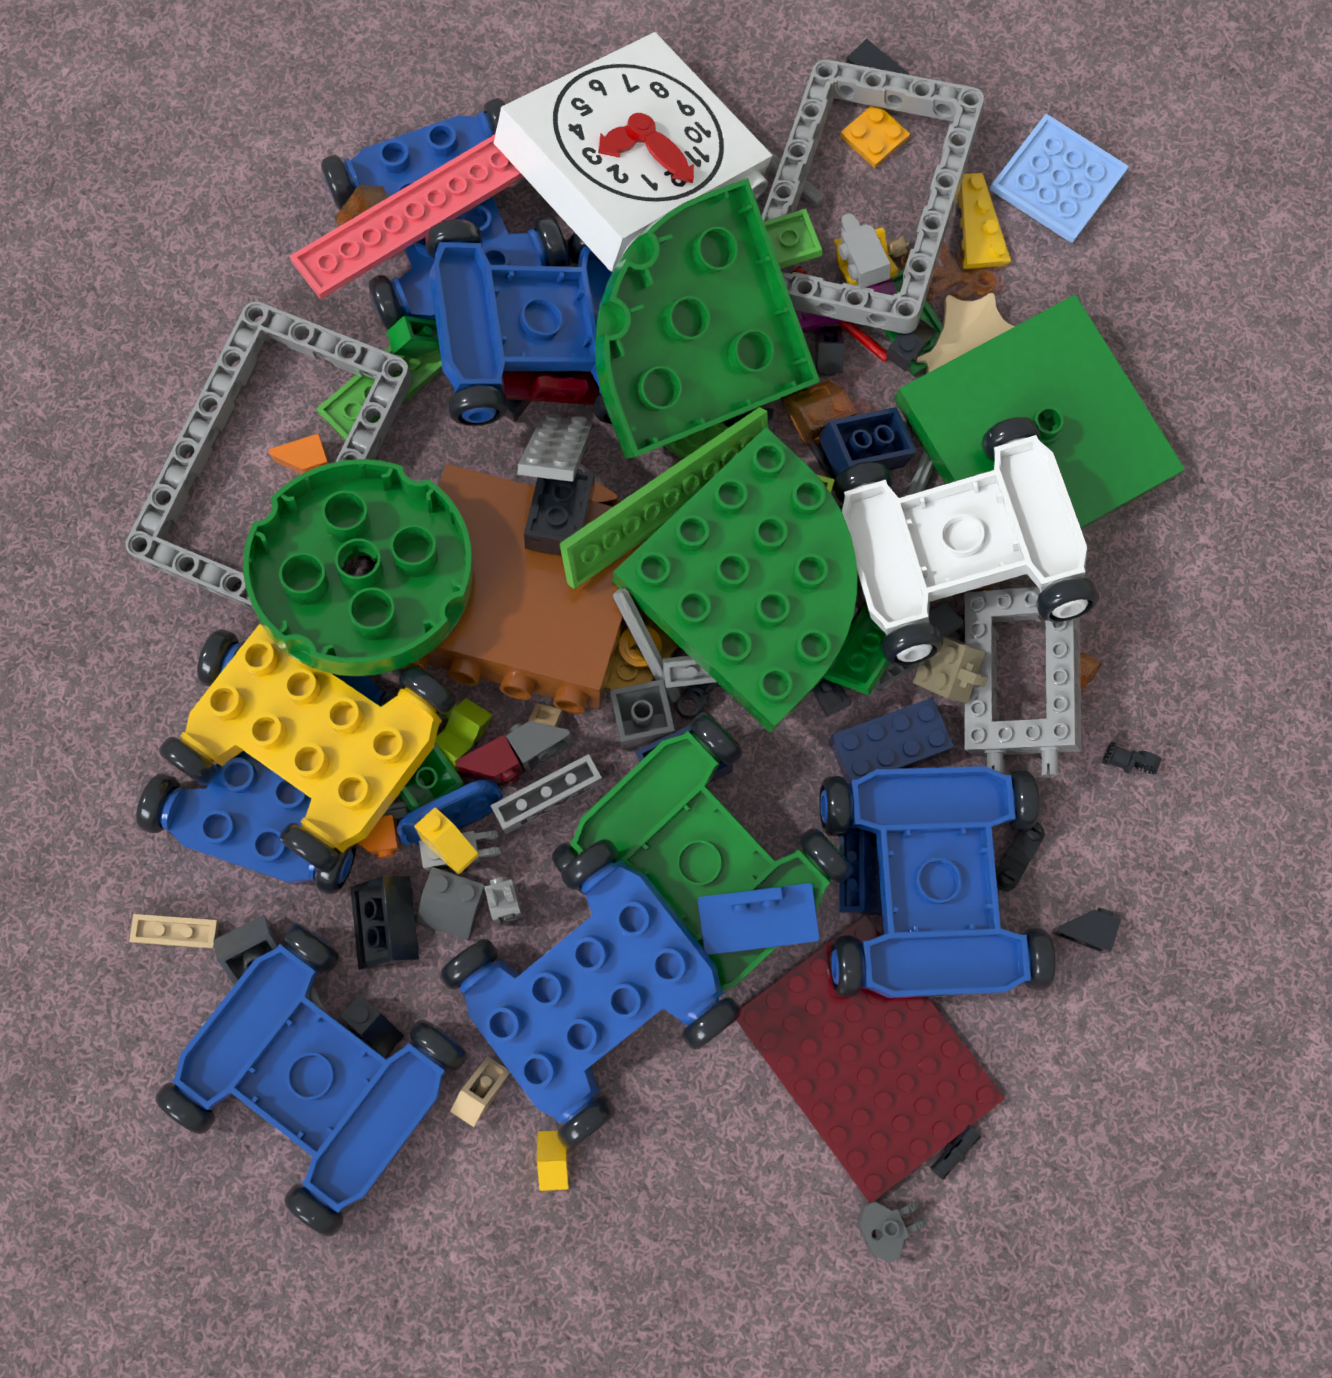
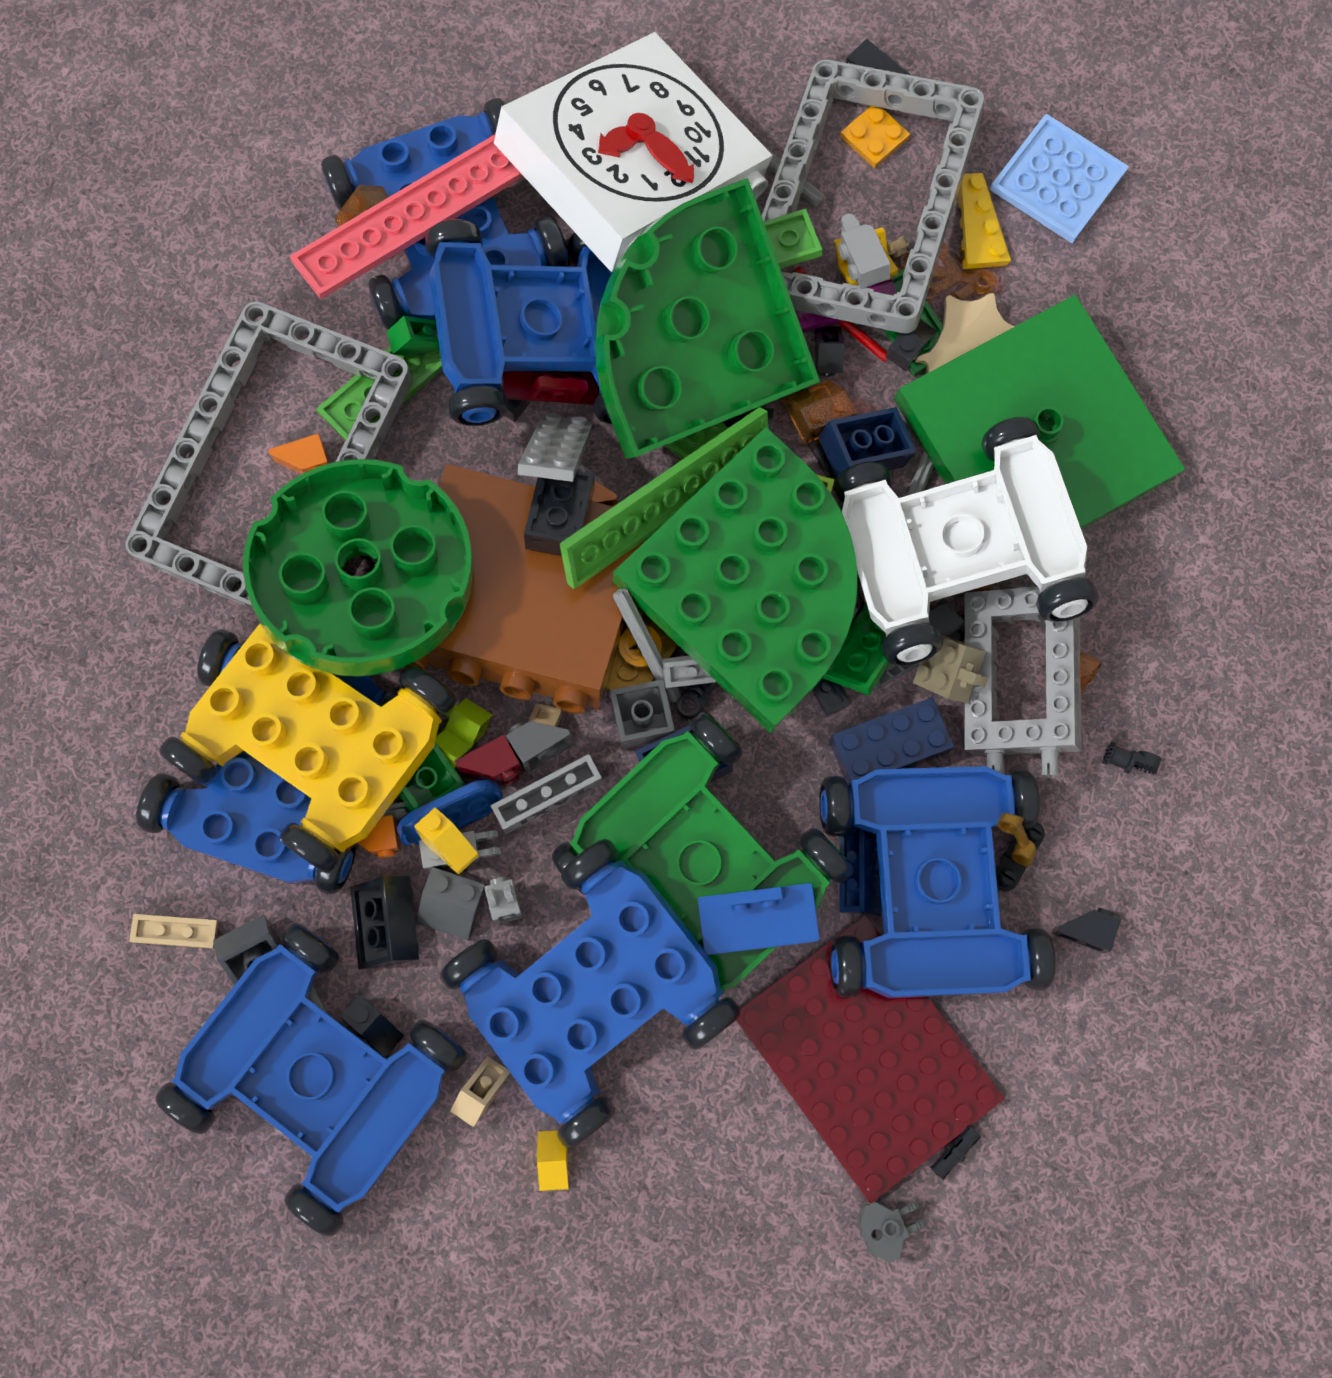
(1024, 850): none -> pearl gold bar

